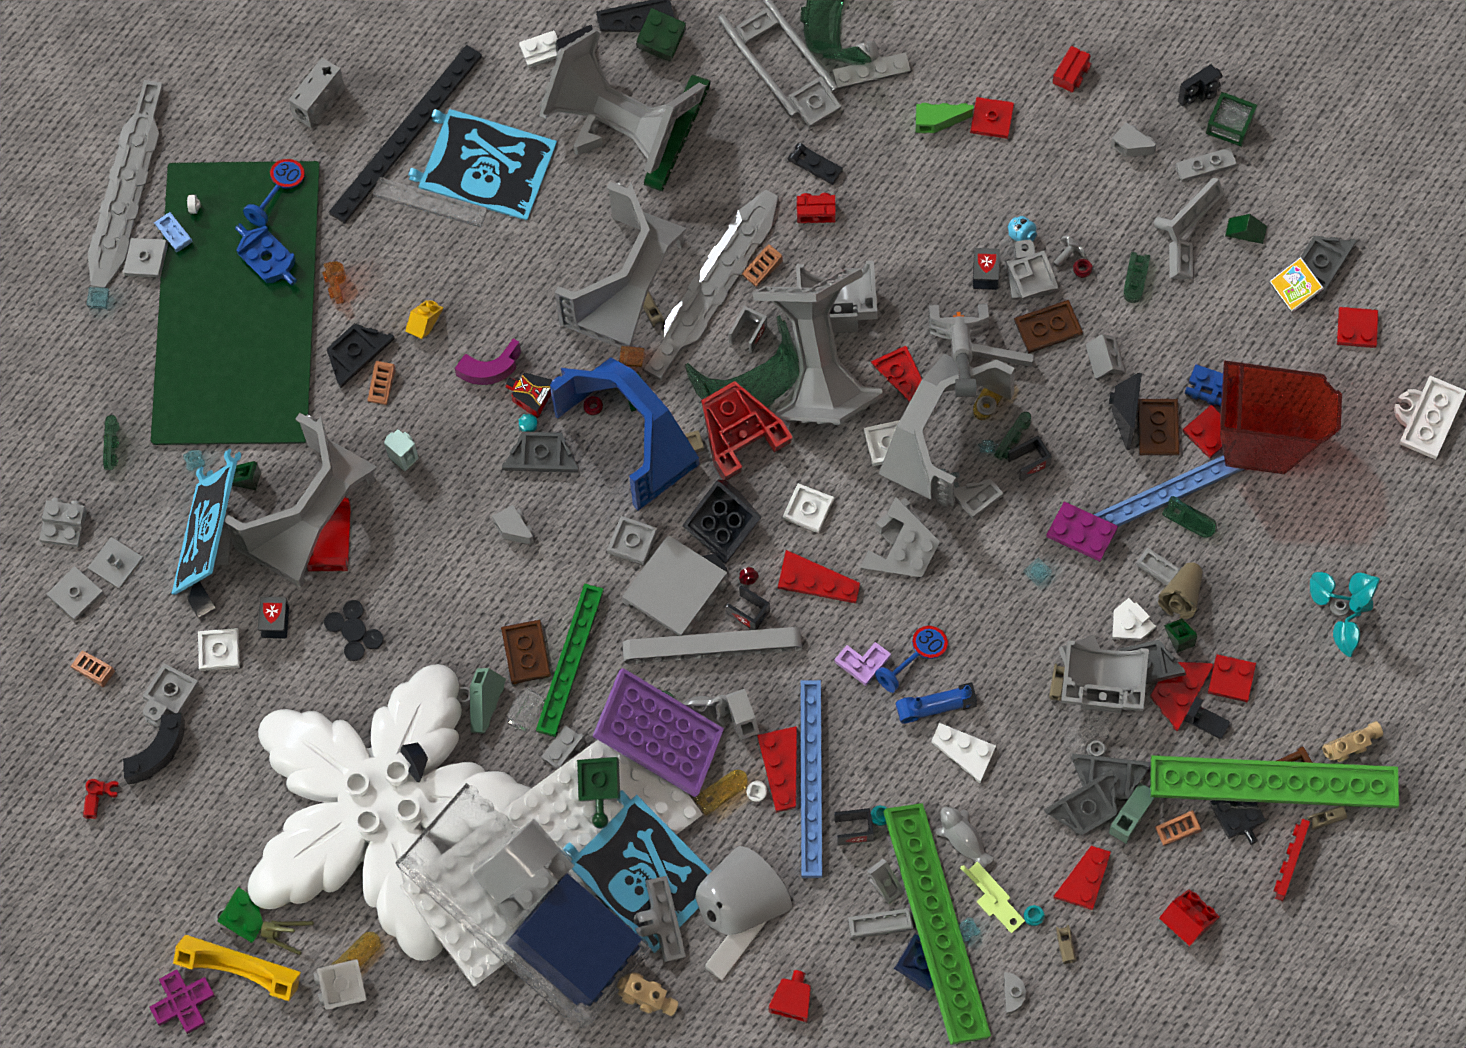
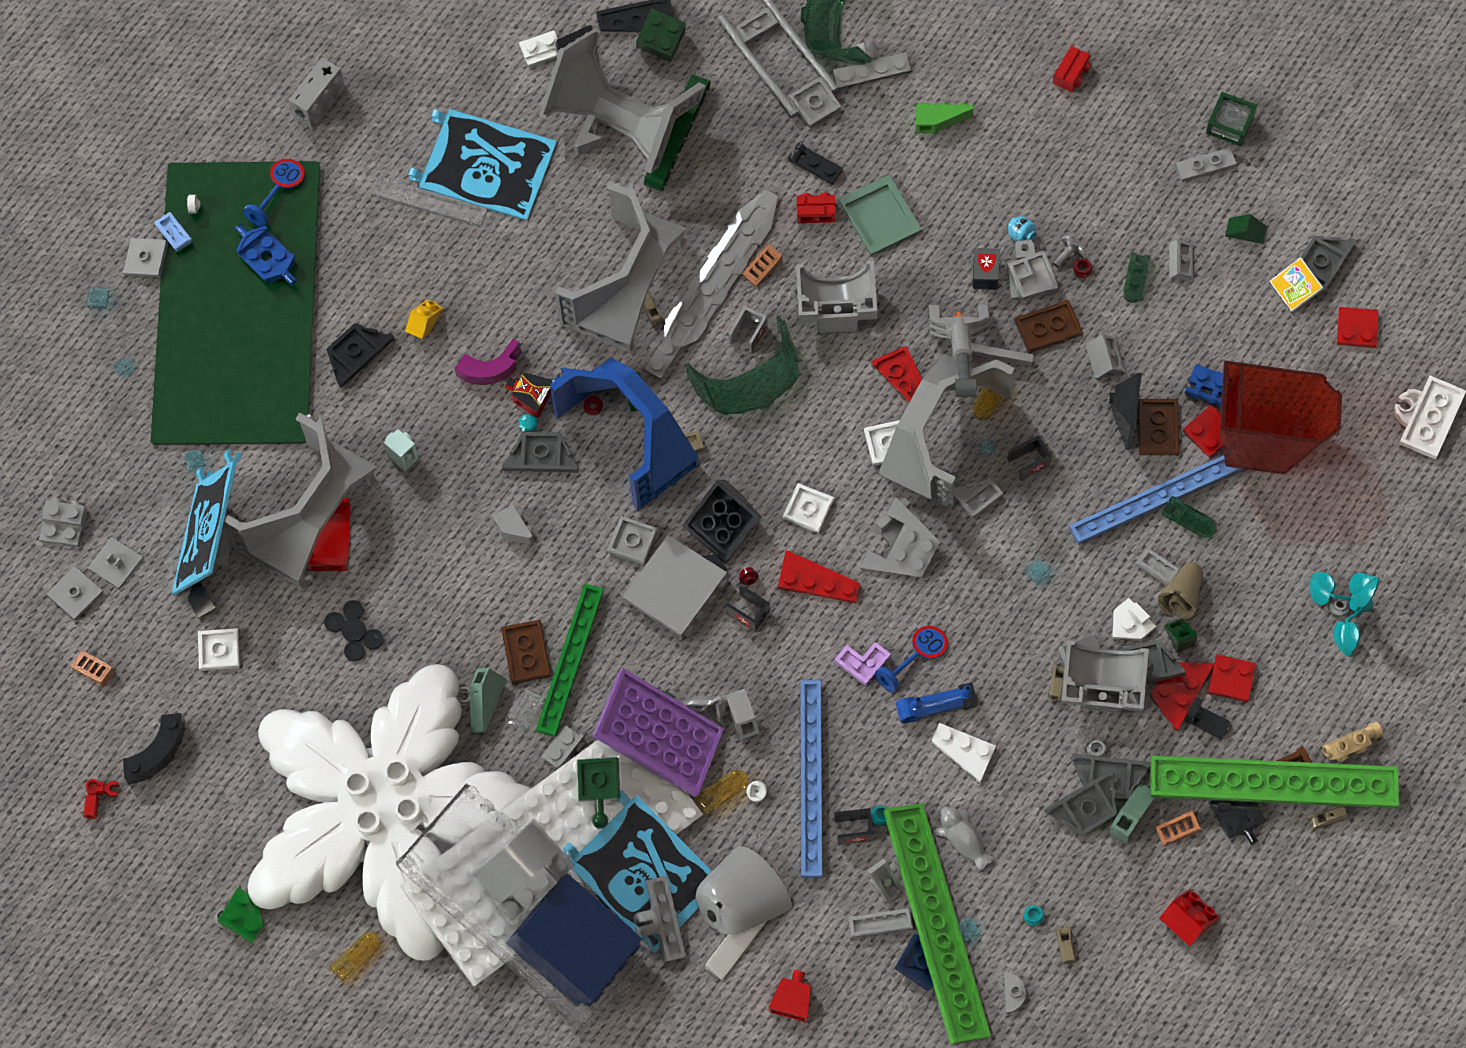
(110, 442): clear green plate -> none
(124, 371): none -> clear light blue plant
(126, 182): light grey plate -> none
(160, 701): light grey plate -> none
(182, 1001): magenta plate -> none
(197, 953): yellow arch -> none
(247, 475): dark green slope -> none
(273, 617): piece -> none
(273, 930): olive plant -> none
(334, 280): clear orange plate -> none
(340, 984): light grey plate -> none
(386, 367): nougat slope -> none
(405, 134): black plate -> none
(417, 758): black slope -> none
(632, 356): clear orange panel -> none
(644, 994): tan brick -> none
(712, 644): light grey beam -> none
(736, 421): red wedge -> none
(779, 759): red wing -> none
(824, 385): light grey panel -> none
(879, 215): none -> sand green piece
(986, 400): light grey plate -> none
(992, 117): red plate -> none
(995, 898): yellowish green piece -> none
(1013, 436): clear green plate -> none
(1082, 531): magenta plate -> none
(1085, 879): red wing -> none
(1132, 142): light grey slope -> none
(1192, 211): light grey piece -> none
(1201, 85): black plate -> none
(1288, 867): red plate -> none

